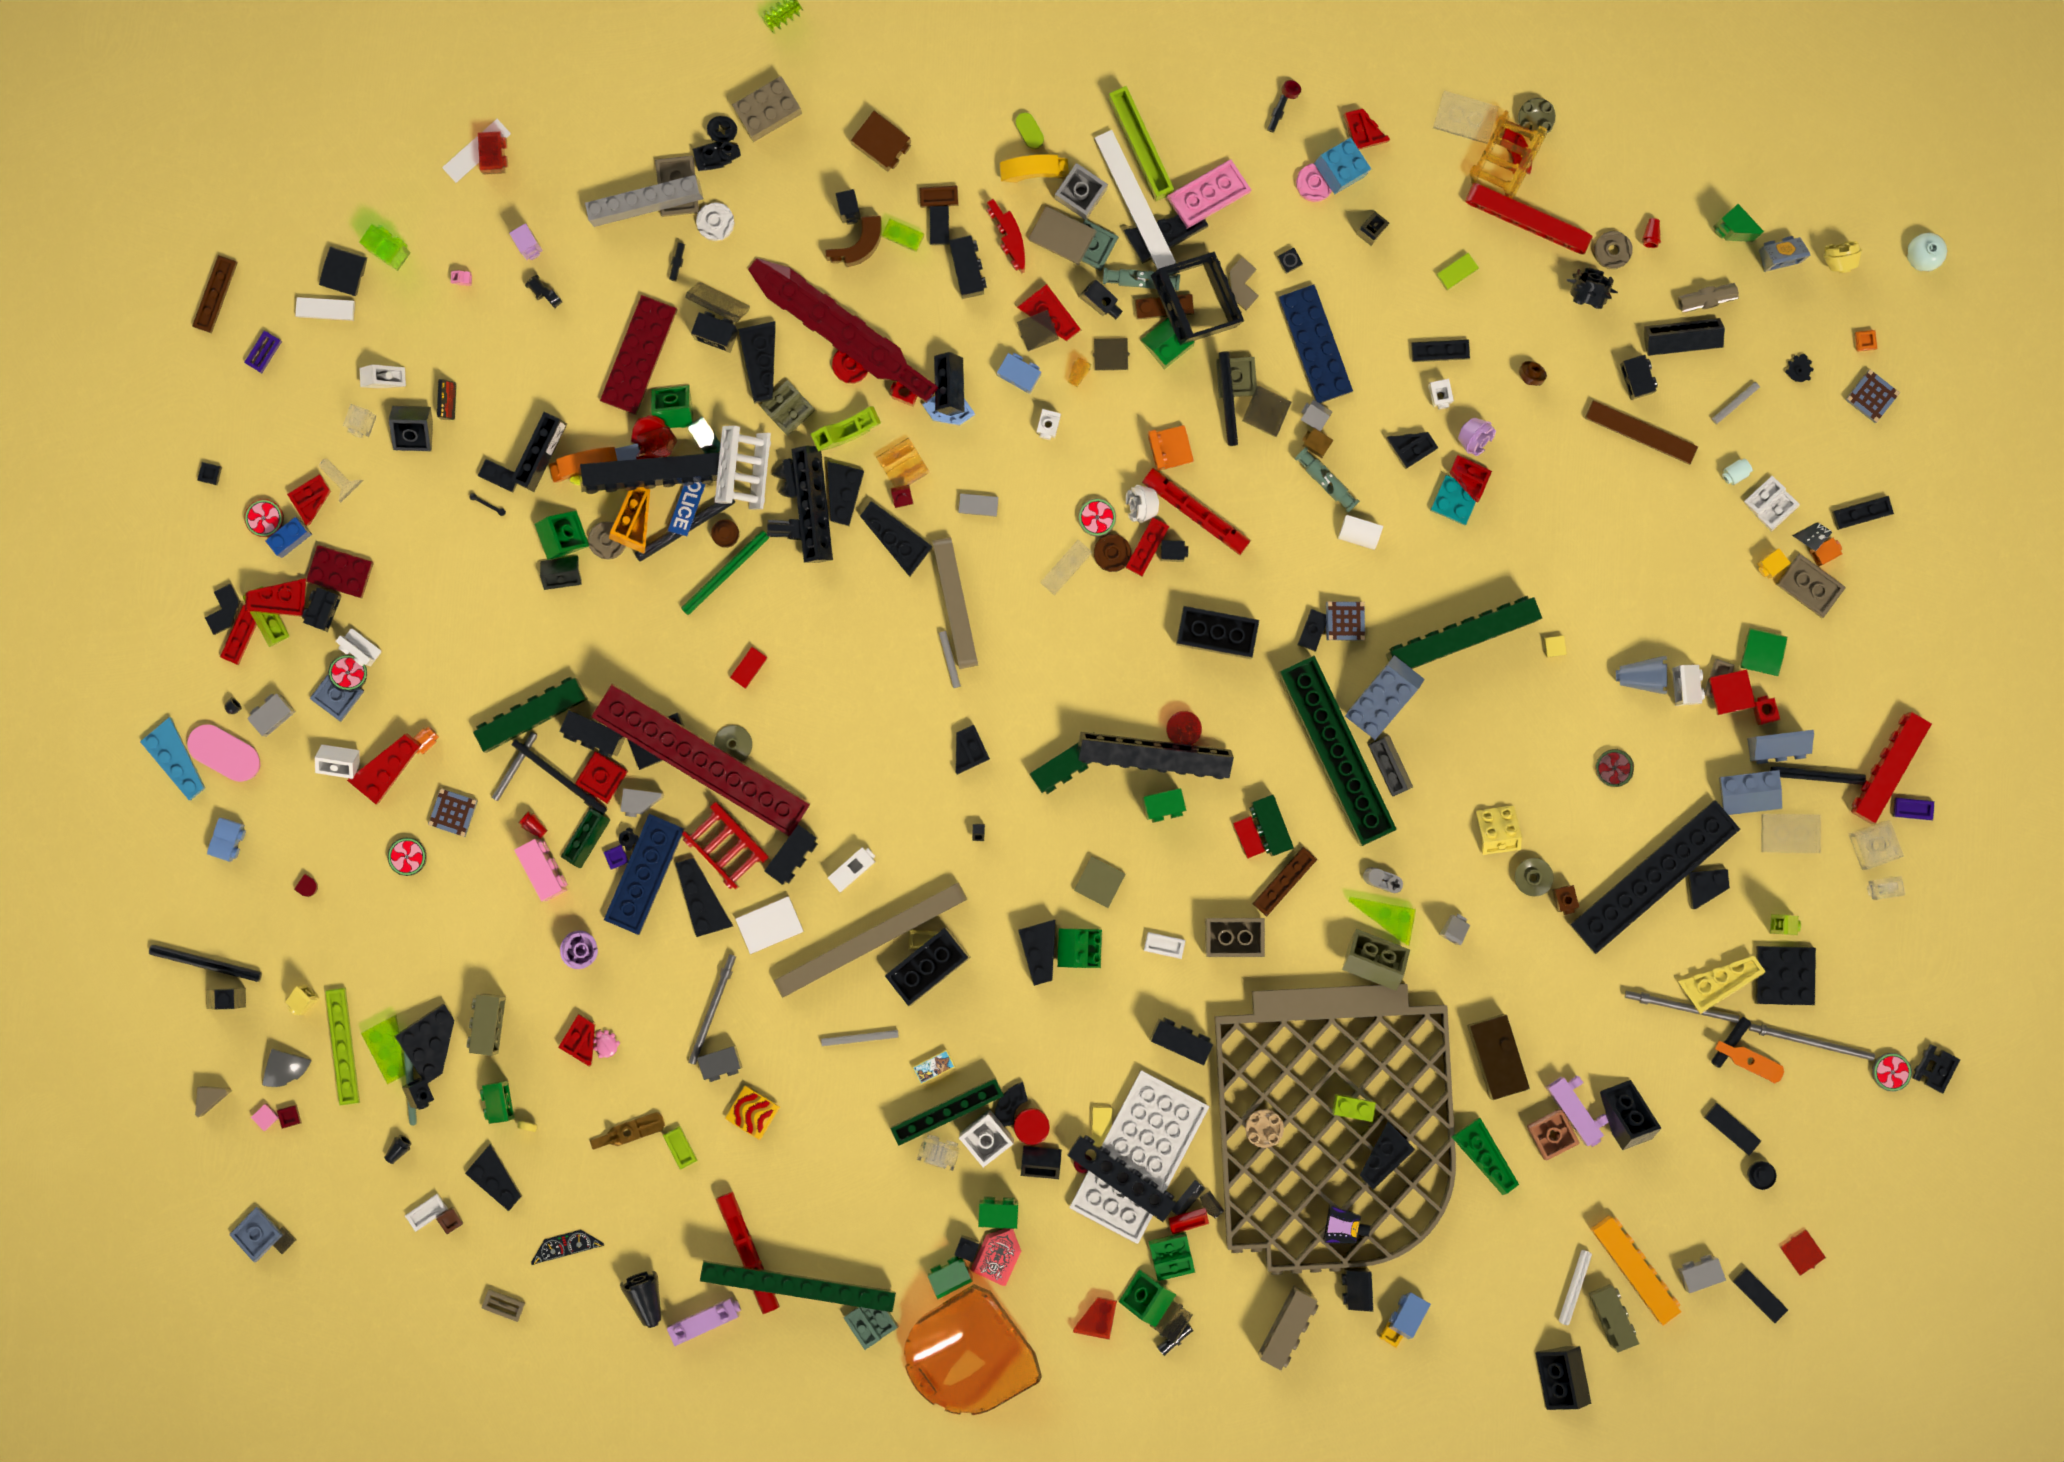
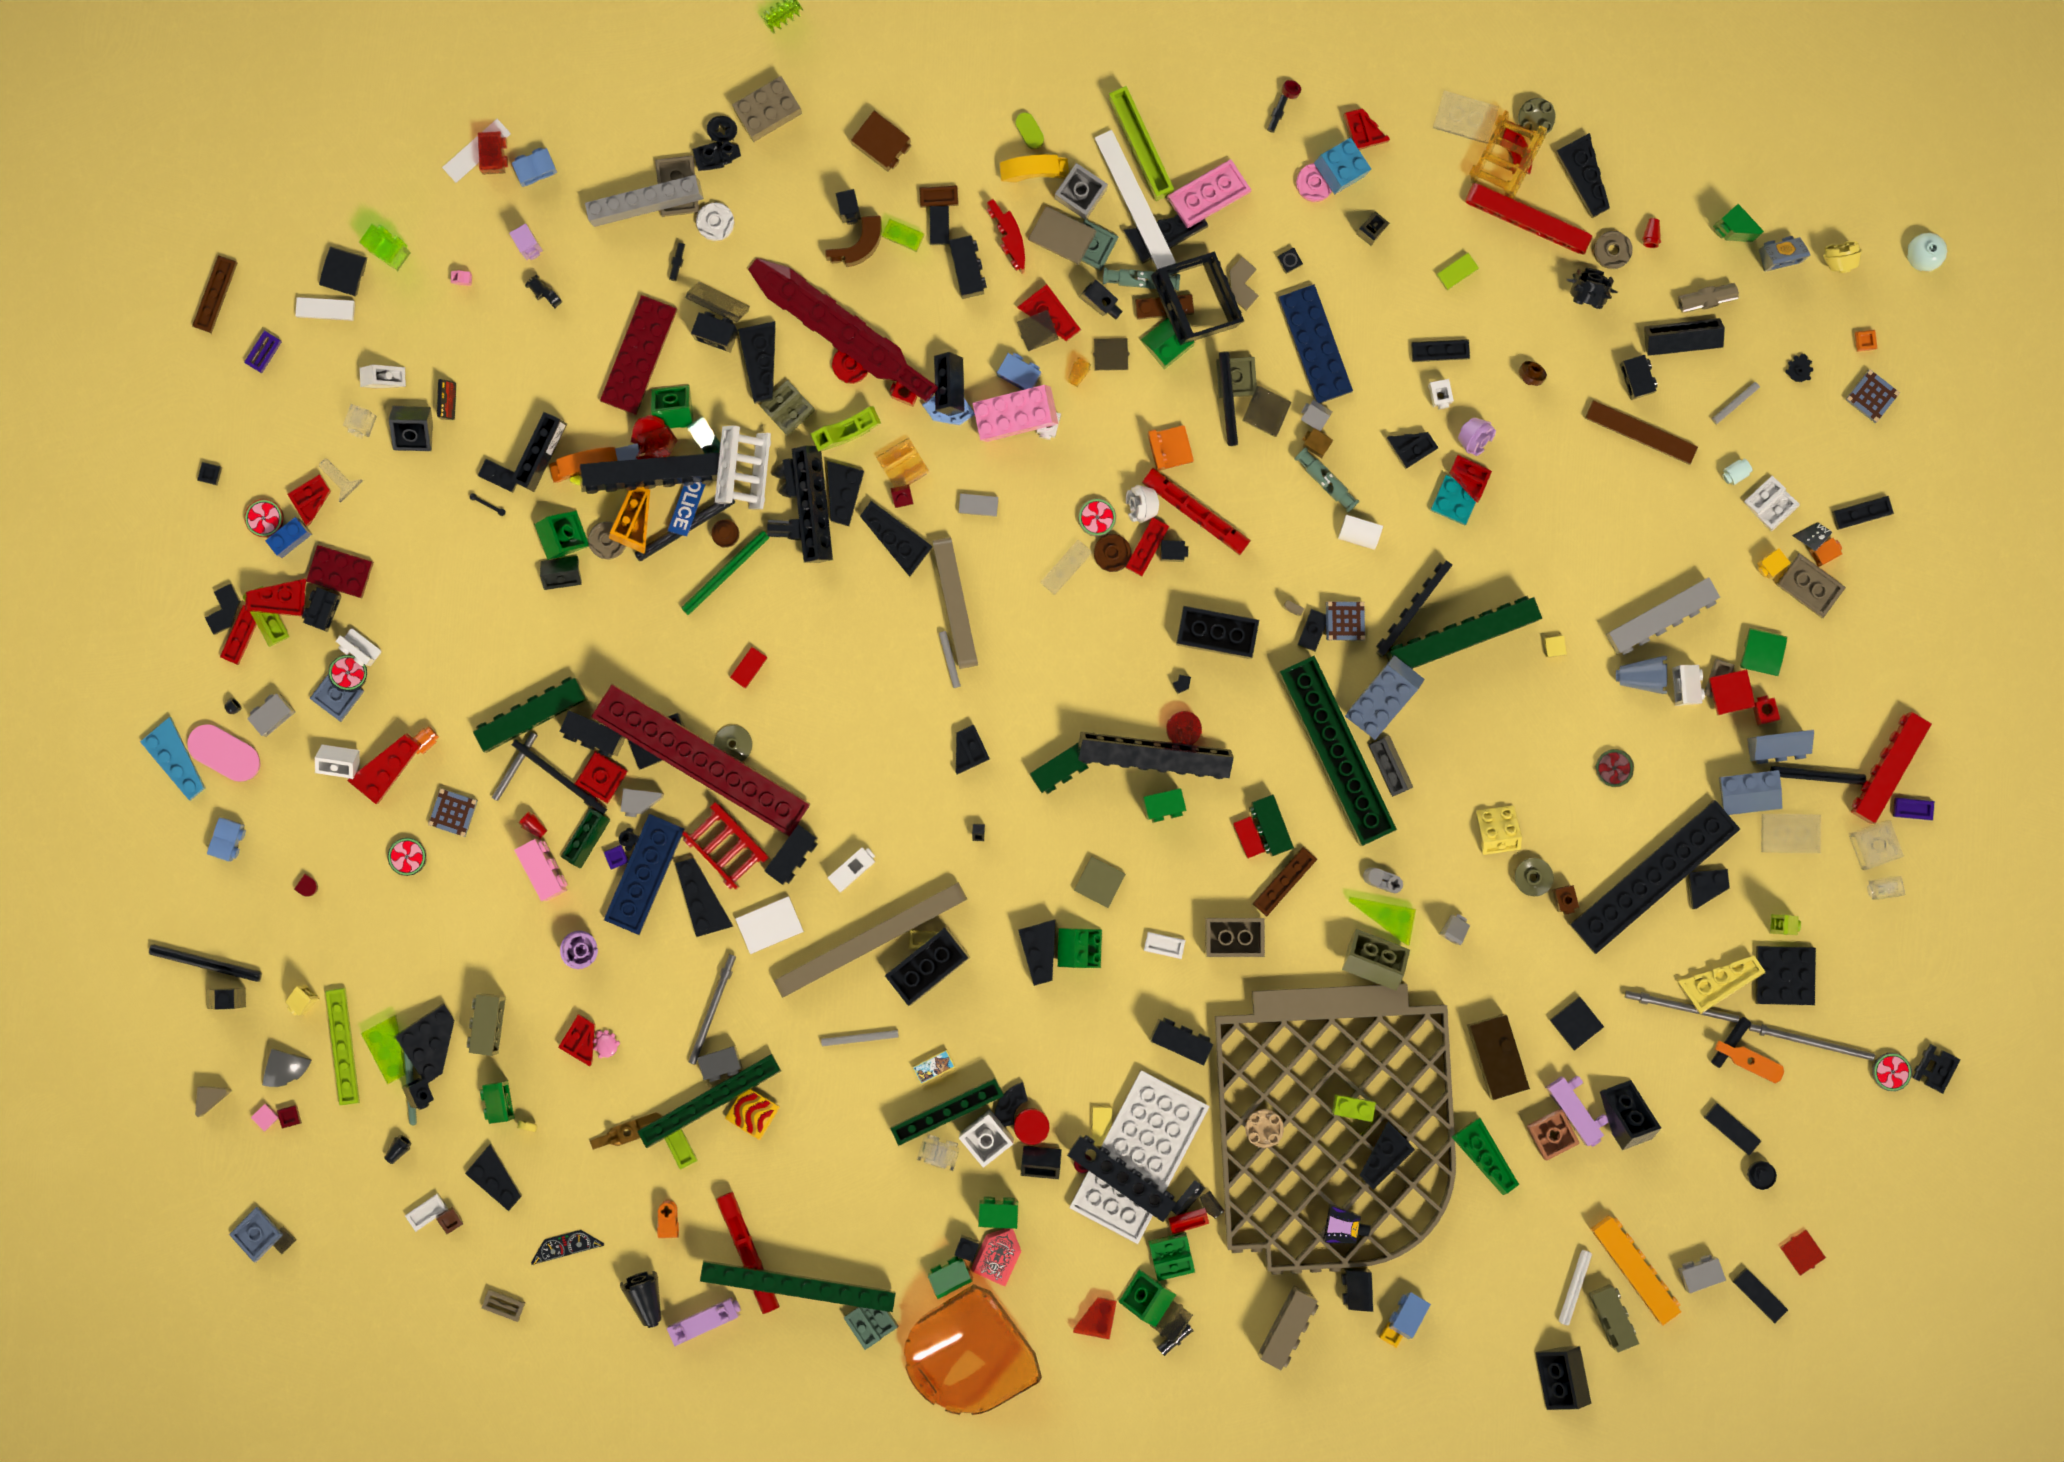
(534, 167): none -> medium blue brick
(668, 1223): none -> orange piece
(709, 1101): none -> dark green tile
(1015, 413): none -> bright pink brick
(1182, 684): none -> black piece
(1293, 608): none -> dark tan tile
(1407, 614): none -> black plate
(1576, 1023): none -> black tile
(1582, 168): none -> black wing
(1663, 615): none -> light grey brick

